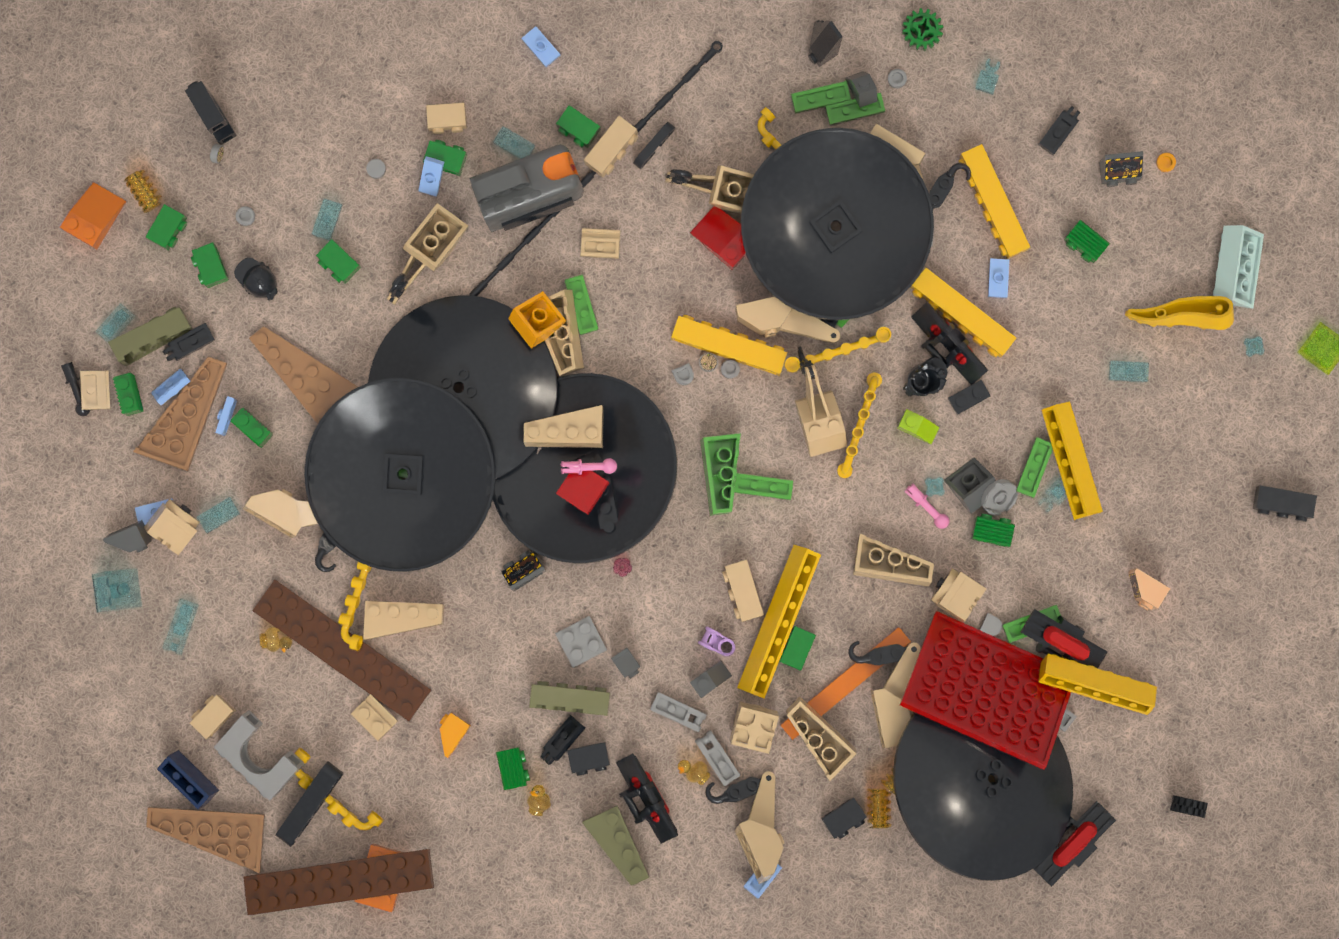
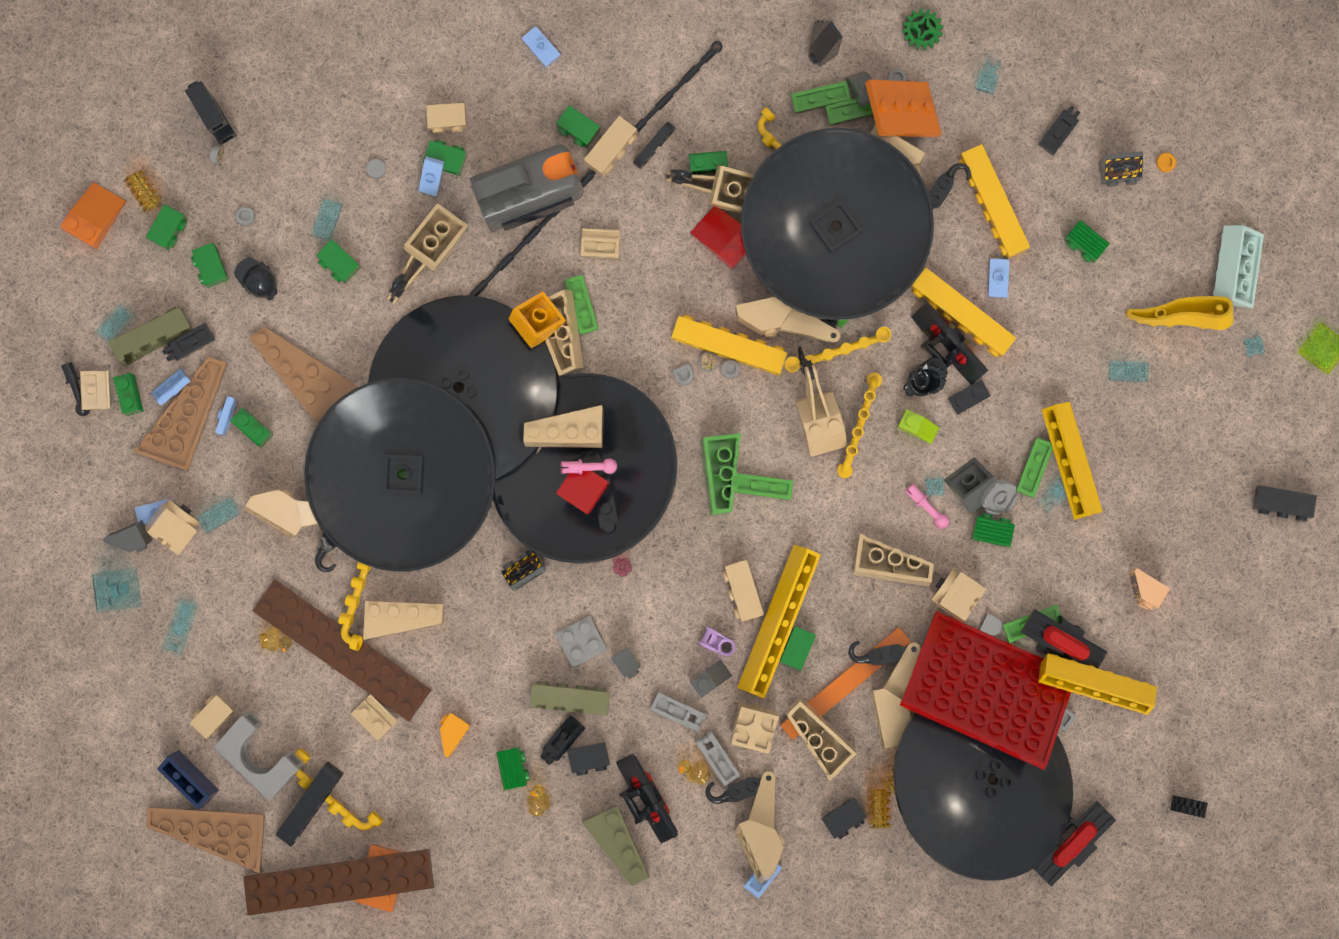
(513, 143): clear light blue plate -> none
(707, 162): none -> green brick
(903, 108): none -> orange plate

